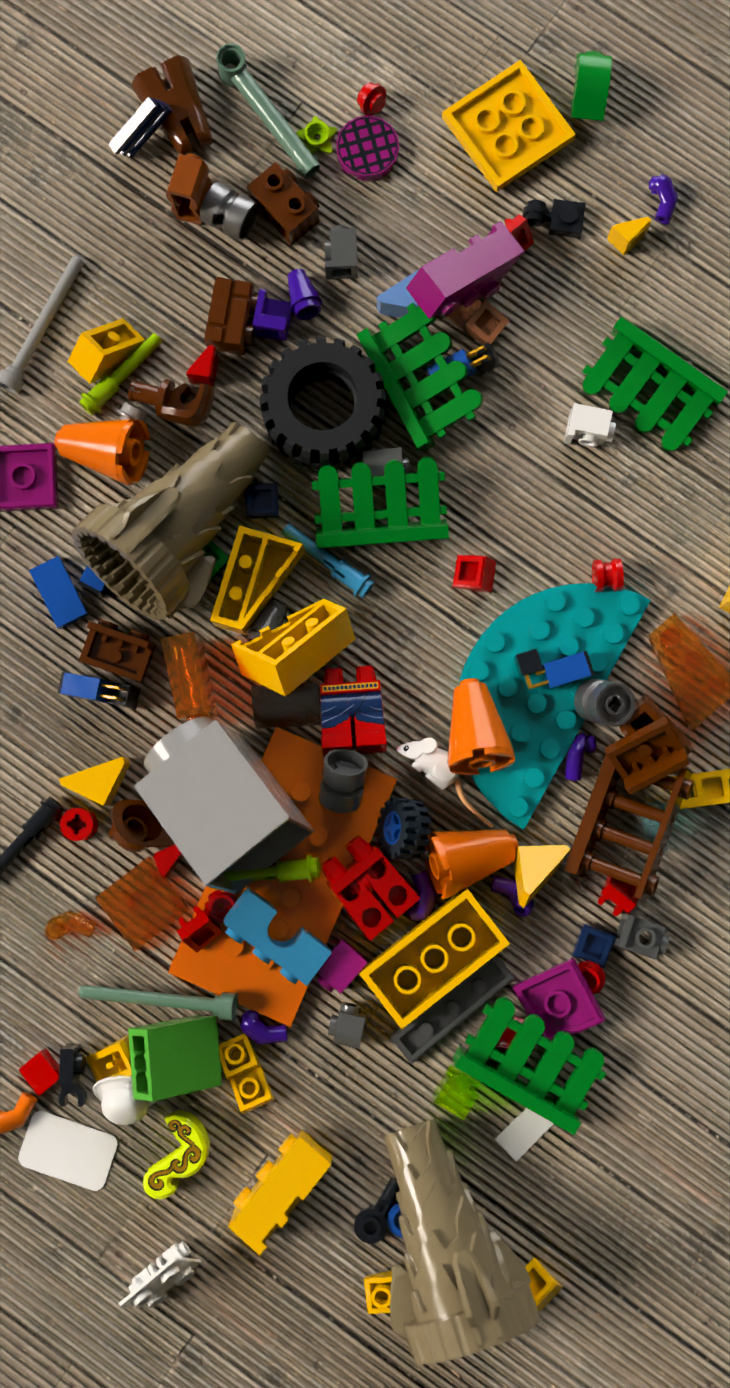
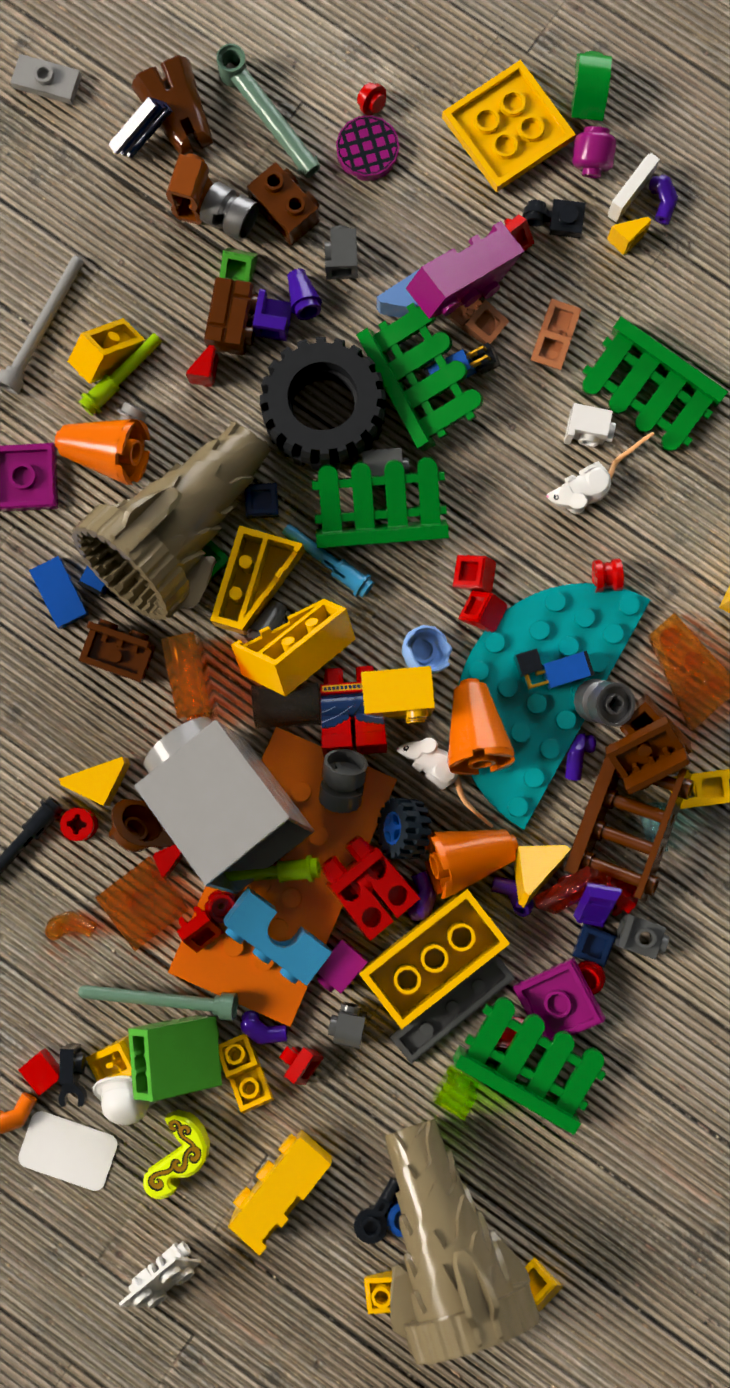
(46, 79): none -> light grey plate
(98, 690): piece -> none
(170, 401): reddish brown piece -> none
(238, 264): none -> bright green slope
(301, 1063): none -> red tile
(319, 128): lime plate -> none
(399, 693): none -> yellow wedge
(426, 647): none -> light blue hair
(483, 611): none -> red slope
(522, 1133): white sticker -> none
(555, 334): none -> nougat slope
(568, 890): none -> clear red plate
(590, 485): none -> white animal
(594, 151): none -> magenta head
(596, 904): none -> dark purple tile
(633, 187): none -> white tile

